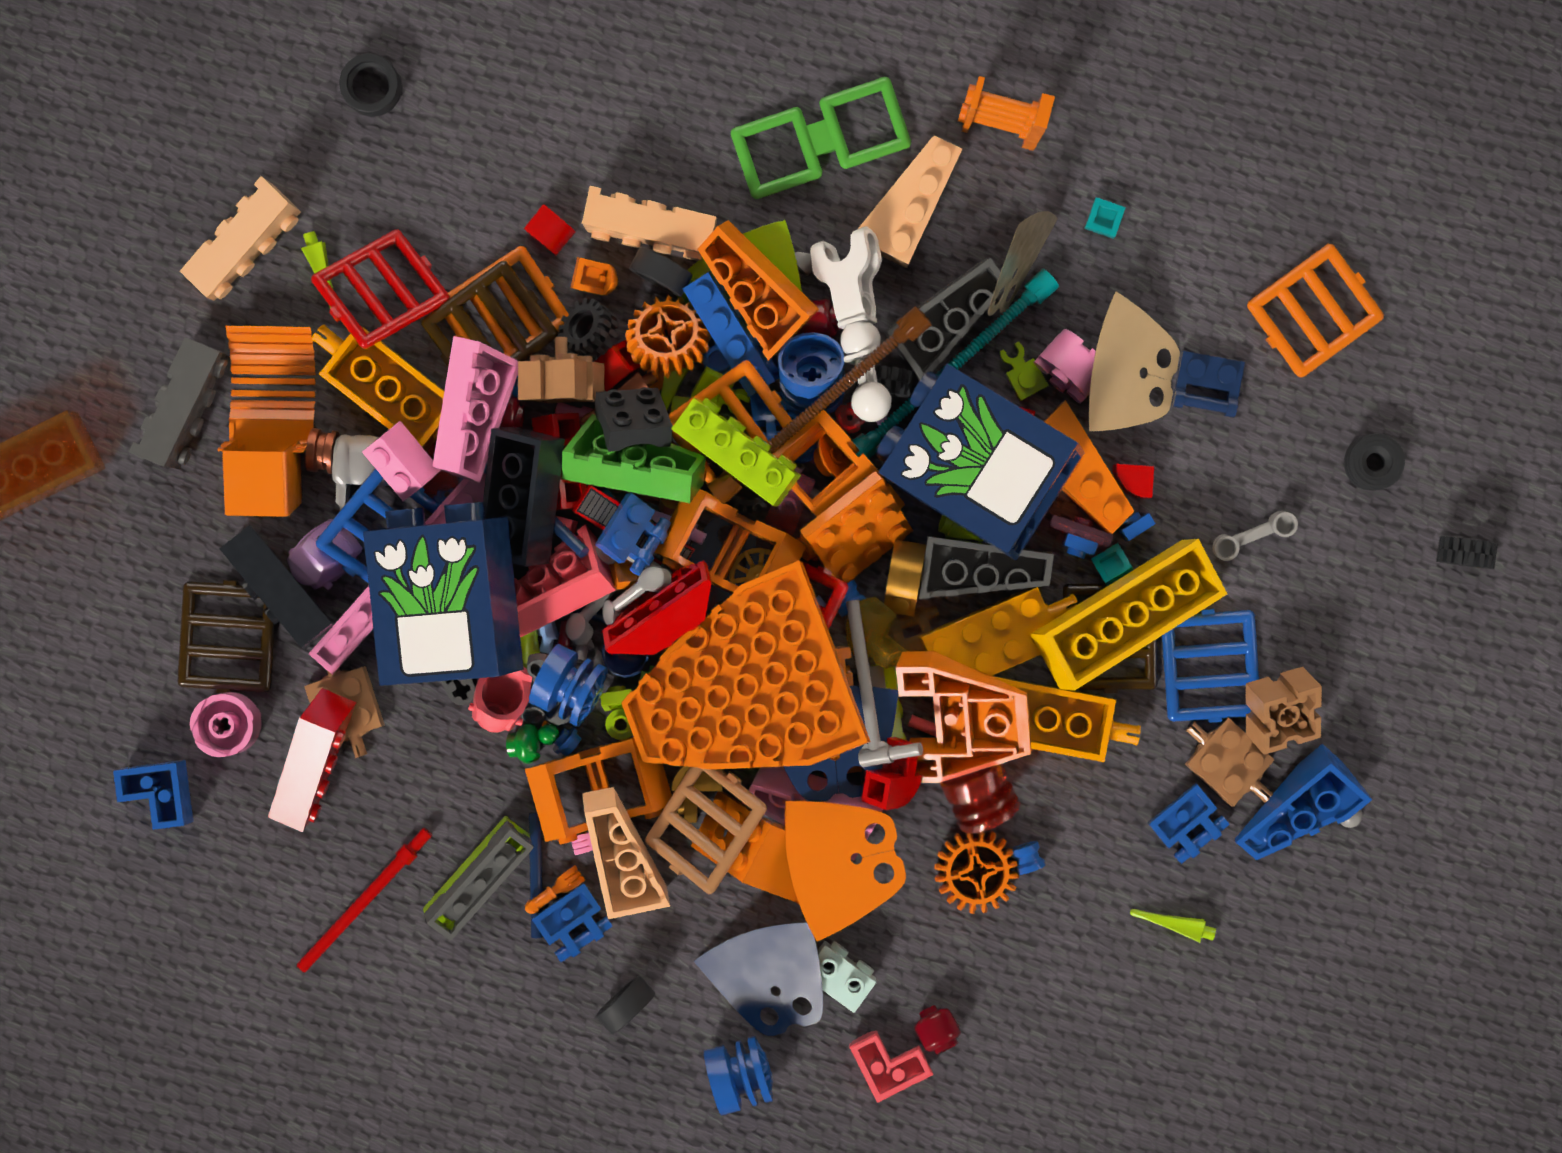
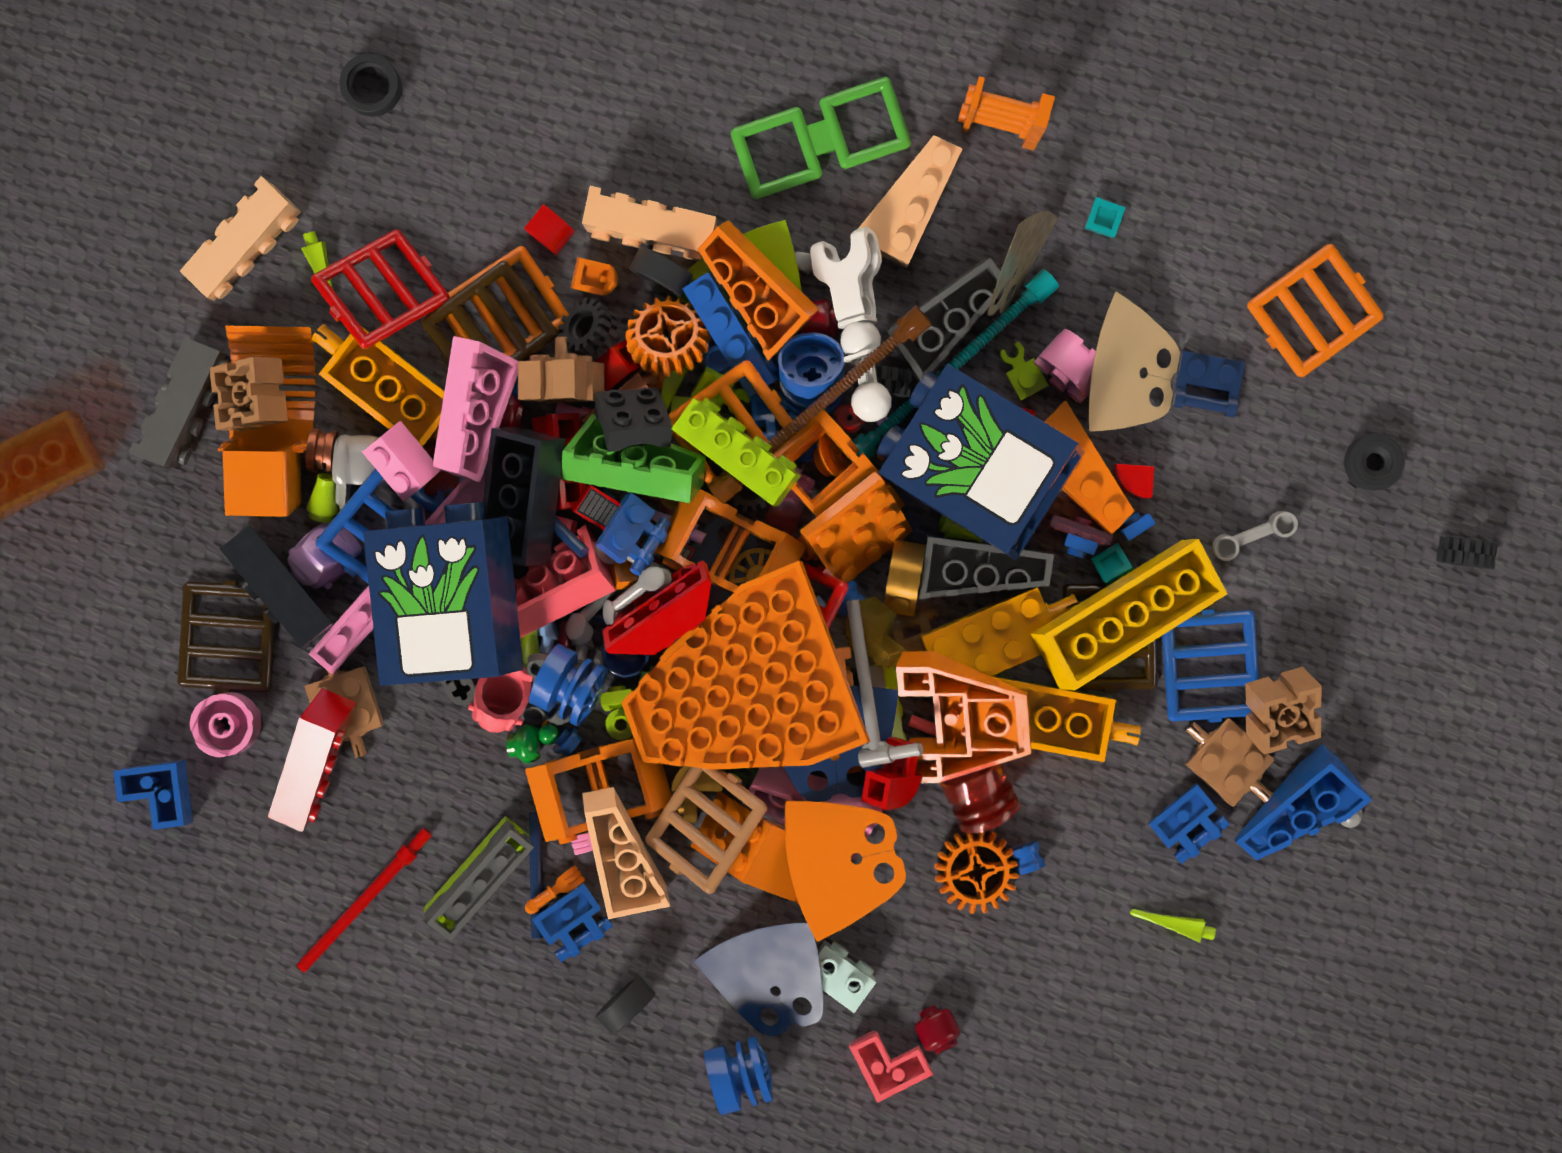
(248, 394): none -> medium nougat brick
(322, 500): none -> lime cone

